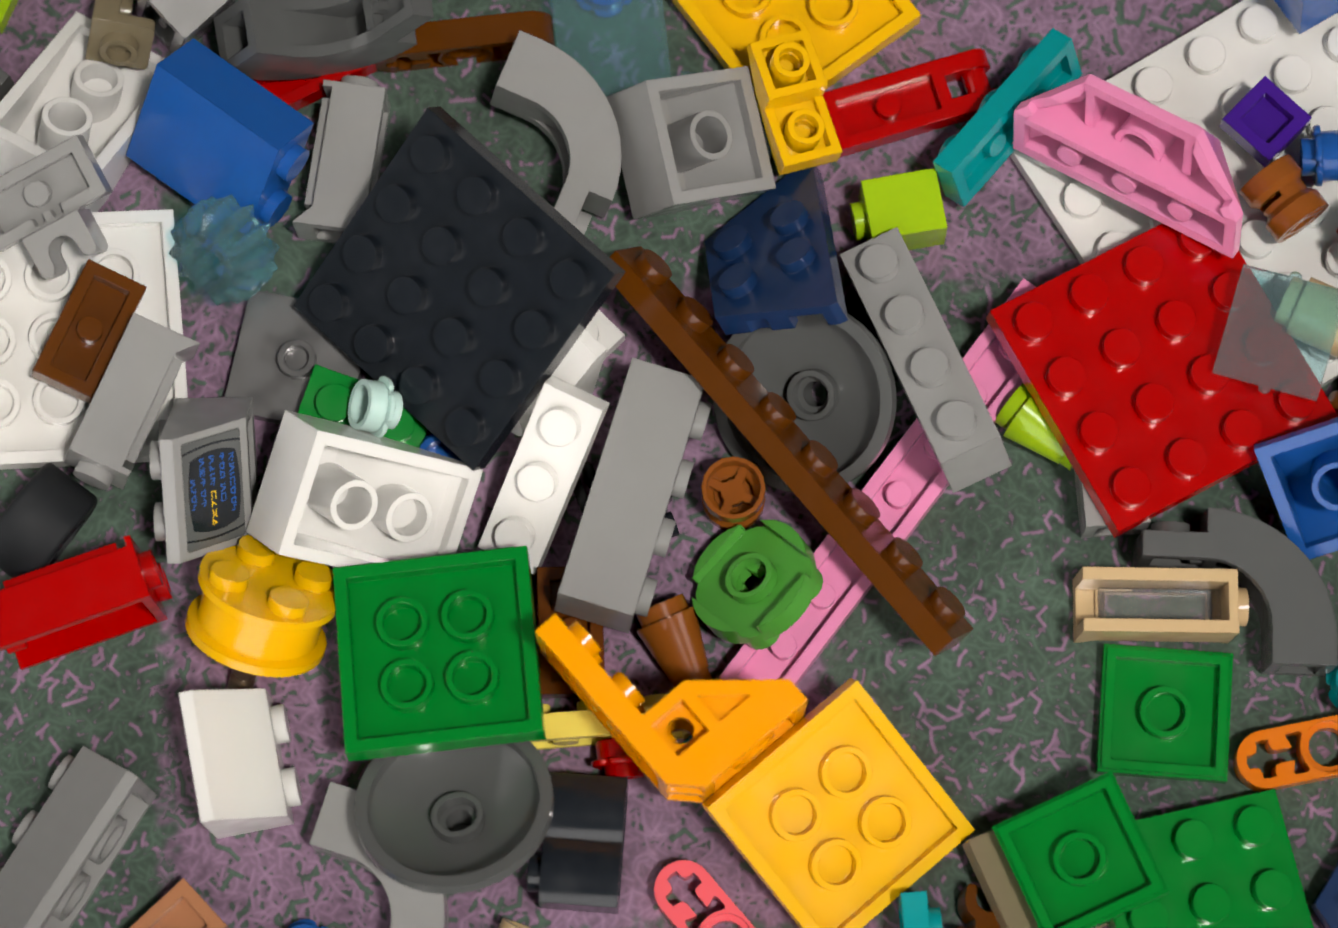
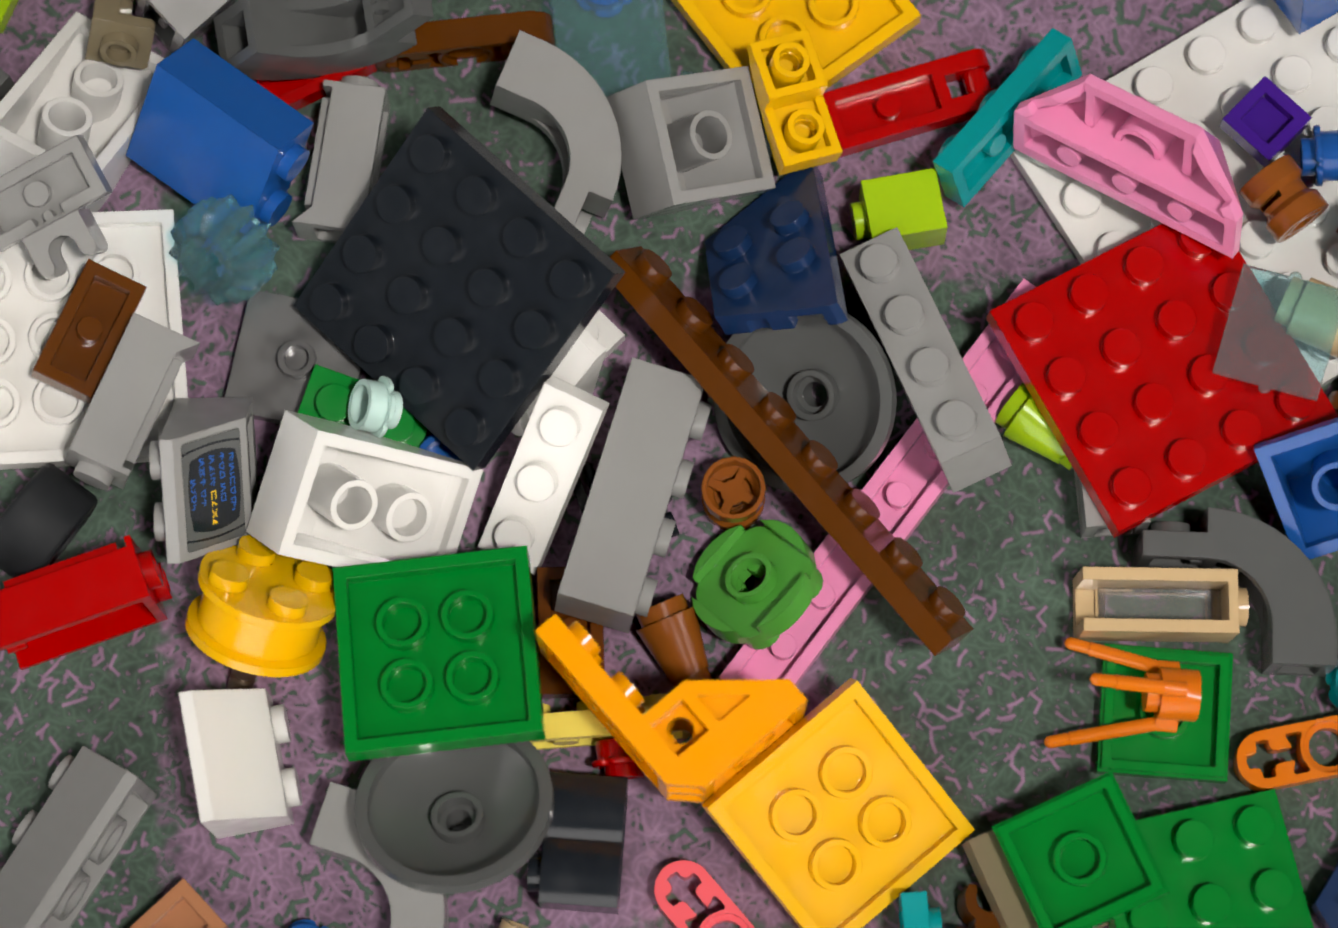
(1165, 690): none -> orange plant

